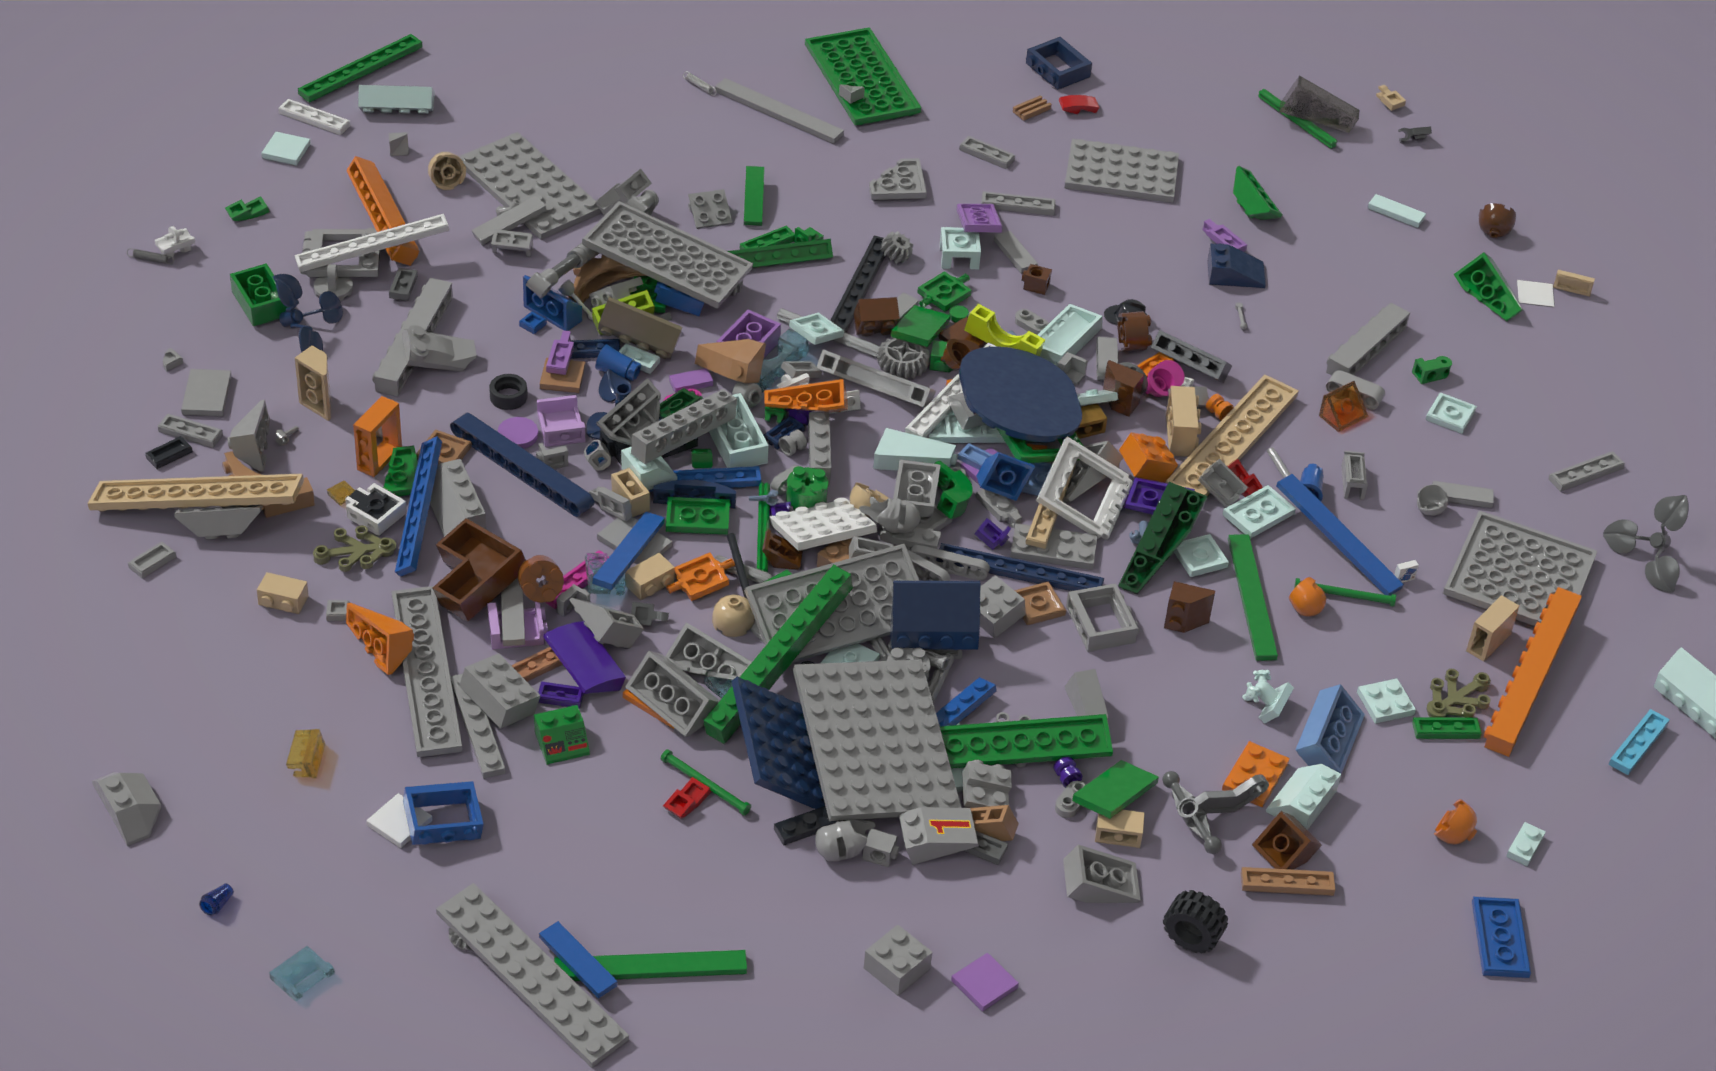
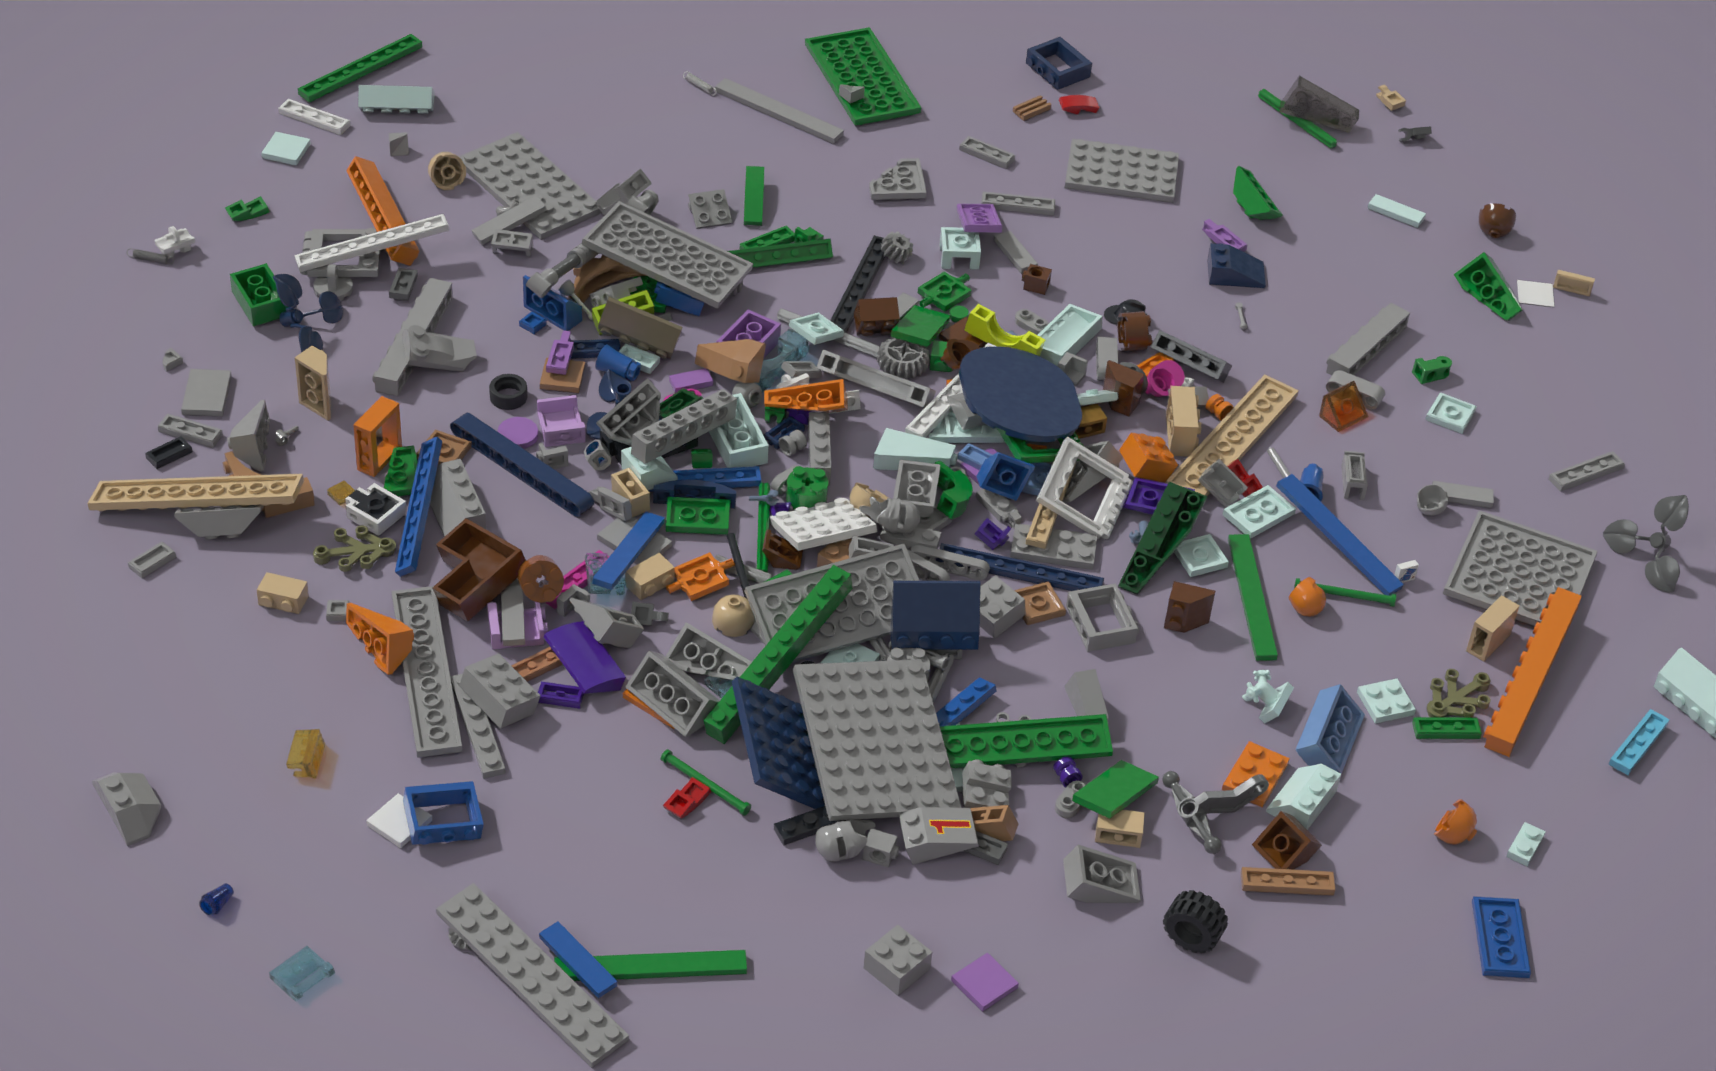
(561, 734): green slope -> none

